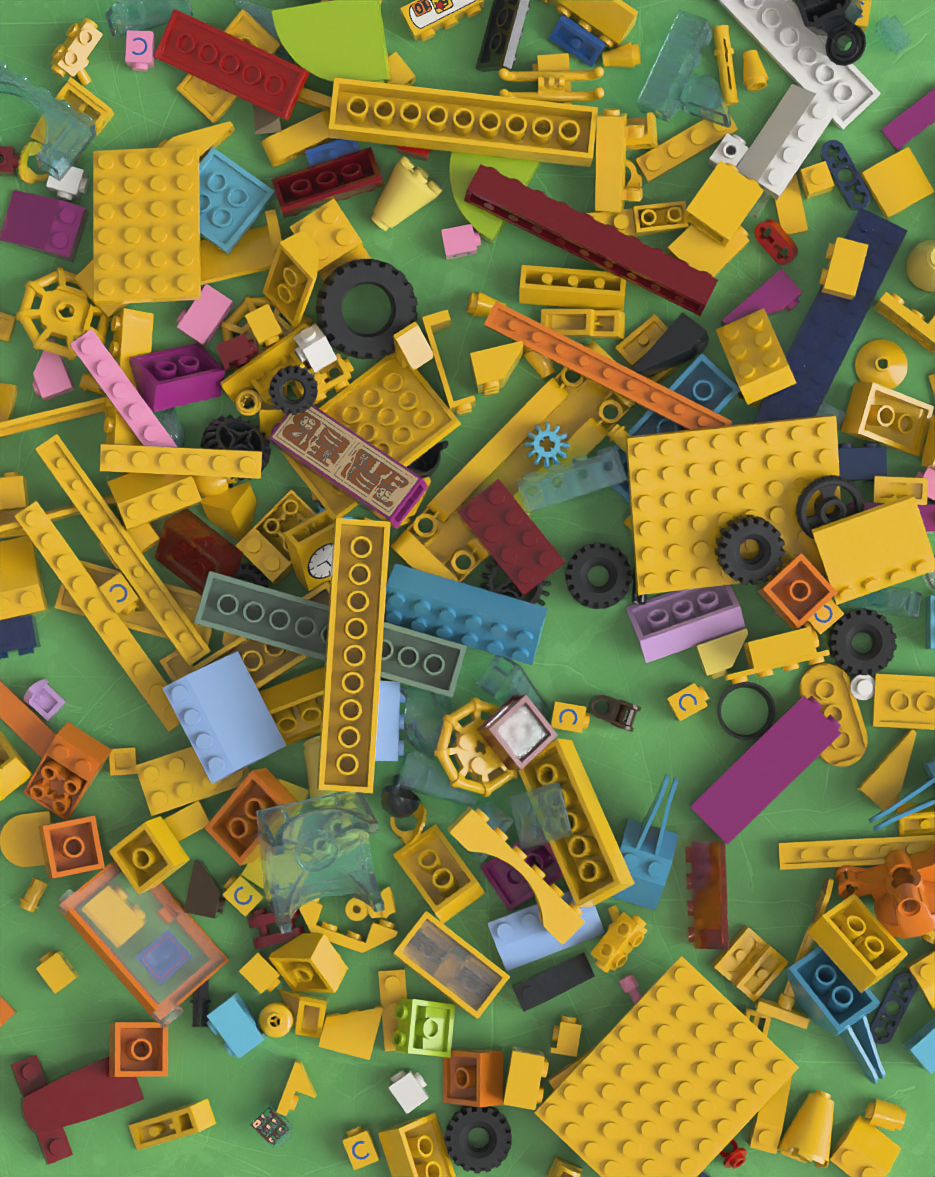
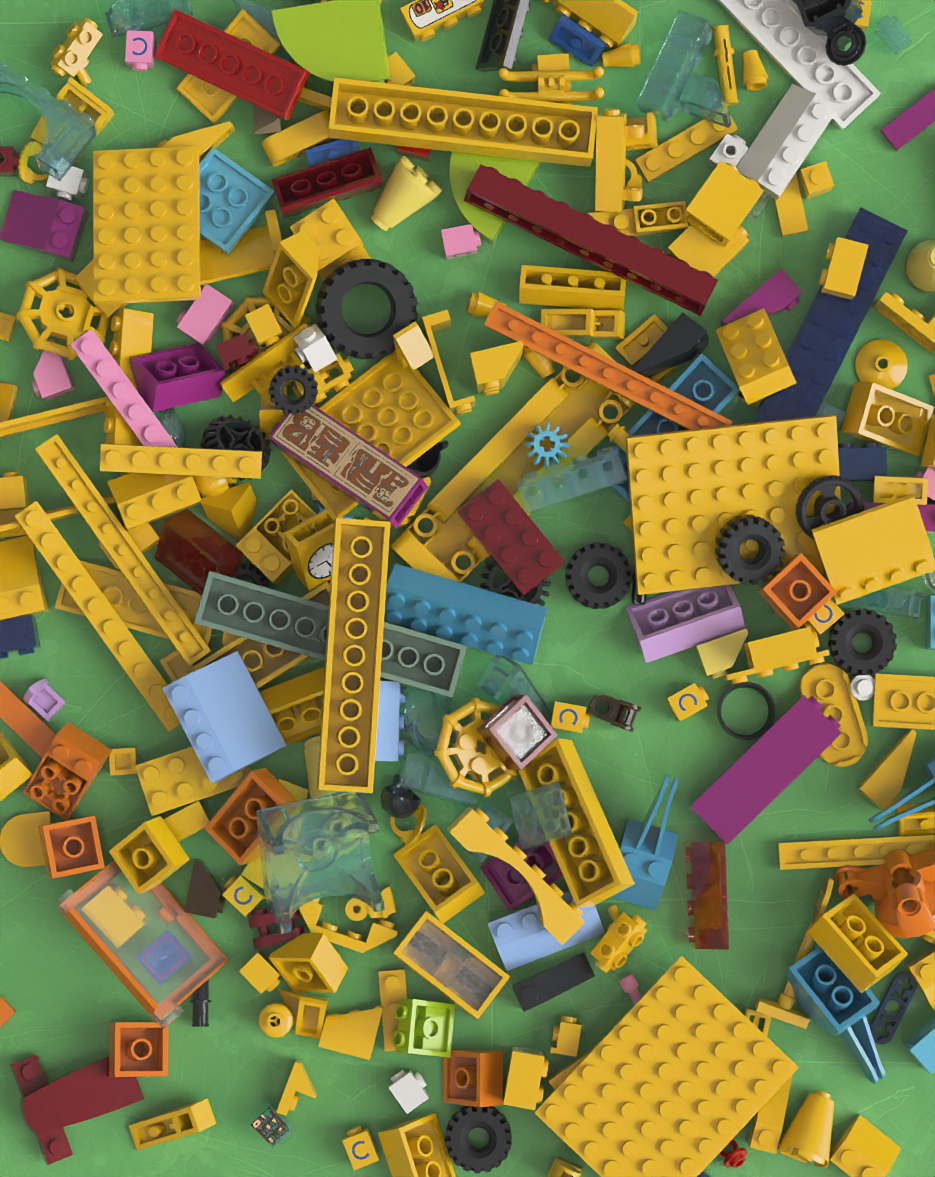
(33, 895): yellow pin -> none
(56, 970): yellow brick -> none
(89, 383): yellow pin -> none
(120, 594): yellow brick -> none
(236, 1026): medium azure brick -> none
(245, 398): yellow cone -> none
(750, 963): yellow slope -> none
(776, 242): red beam -> none
(860, 188): dark blue beam -> none
(885, 1114): yellow brick -> none
(897, 182): yellow slope -> none

